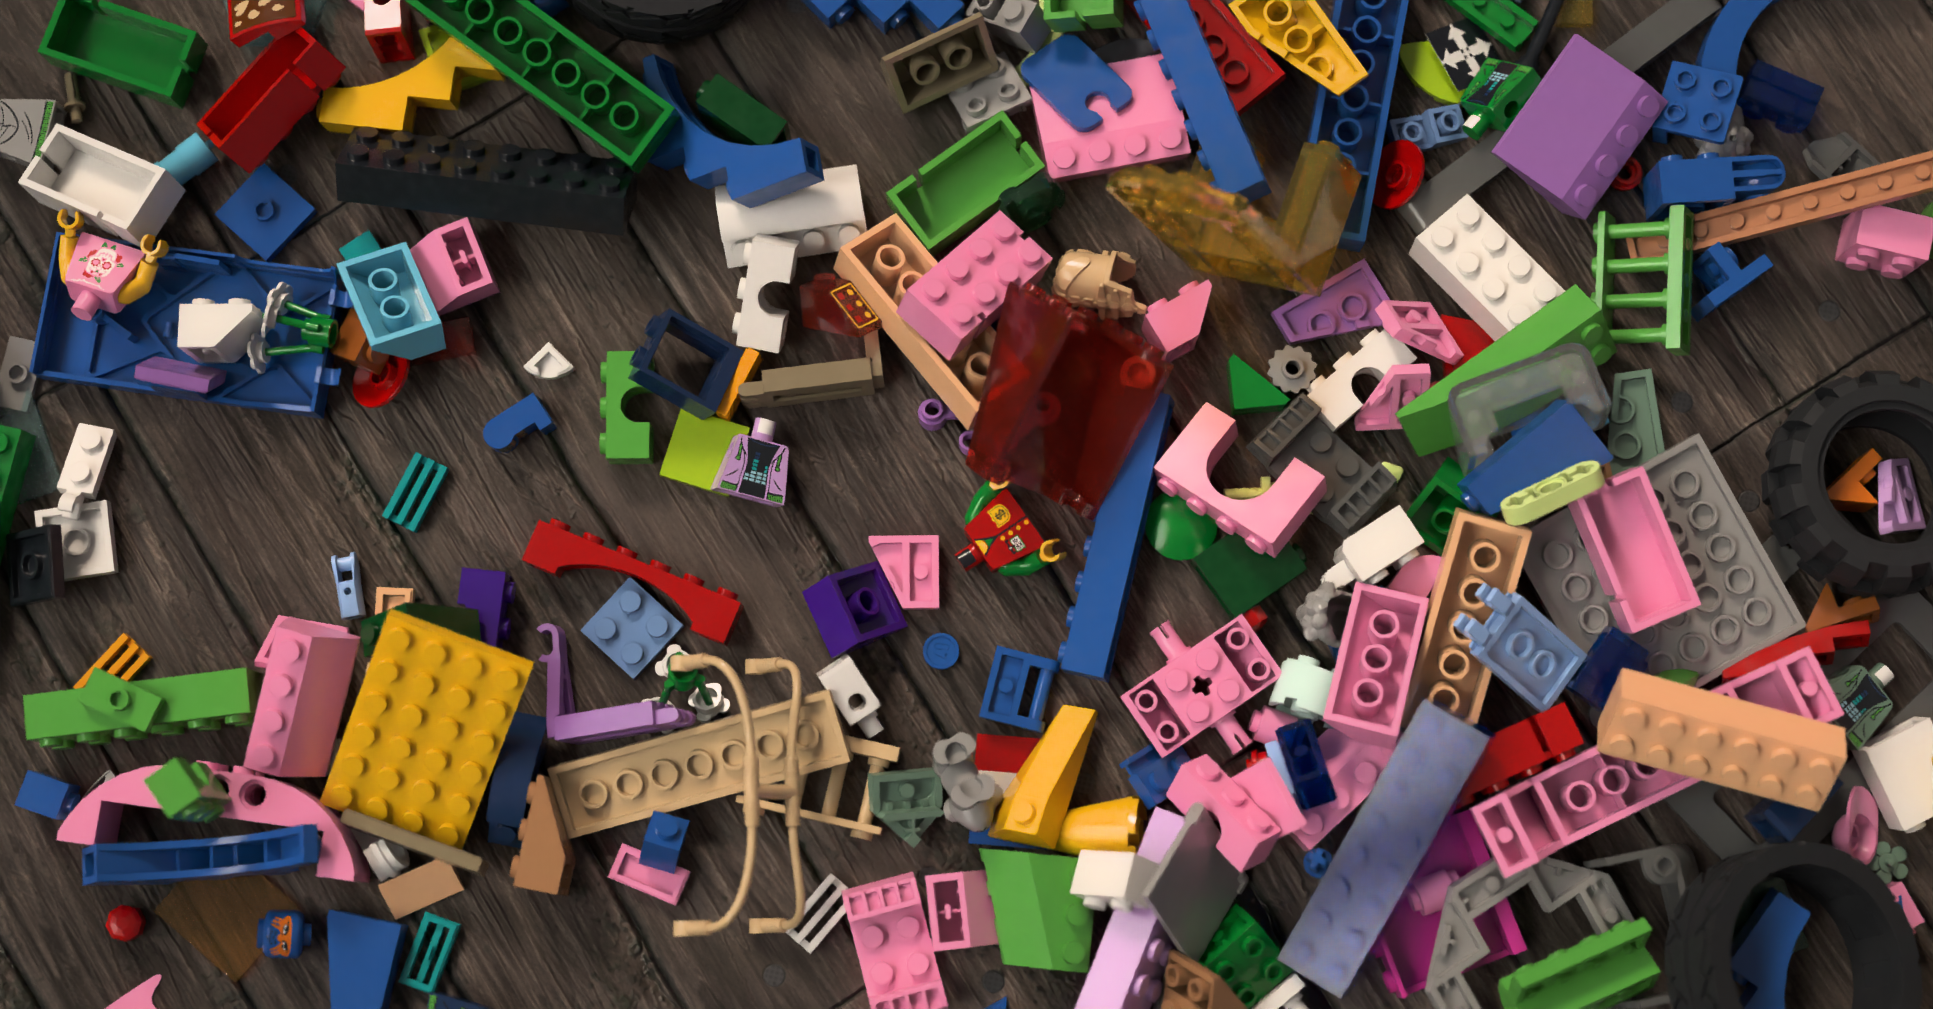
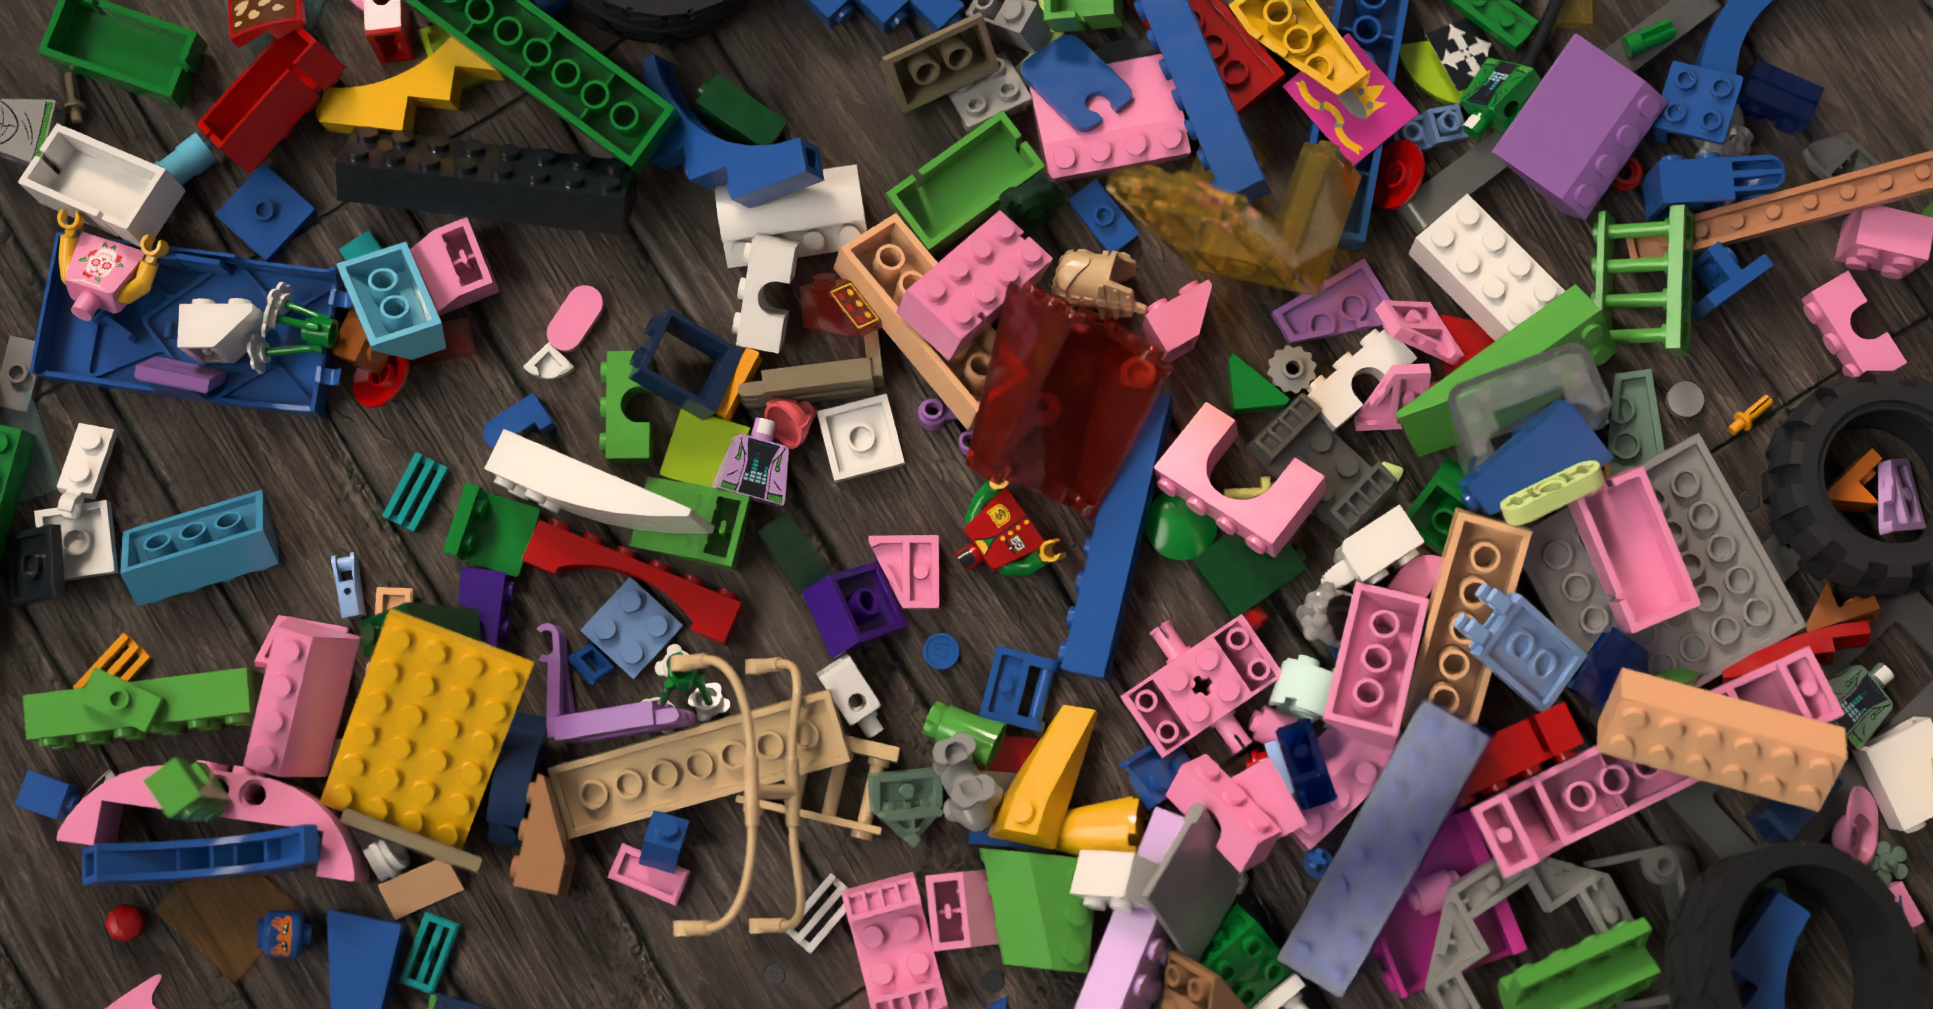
(199, 548): none -> dark azure slope
(491, 531): none -> green bracket
(568, 484): none -> white slope
(575, 319): none -> bright pink tile
(590, 664): none -> blue slope
(721, 508): none -> bright green slope
(792, 420): none -> coral piece
(793, 552): none -> clear green slope
(860, 438): none -> white plate
(988, 734): none -> bright green plant
(1103, 217): none -> blue plate
(1360, 116): none -> dark pink sticker
(1648, 37): none -> green piece
(1684, 400): none -> light grey tile
(1745, 419): none -> light orange piece
(1831, 310): none -> bright pink arch

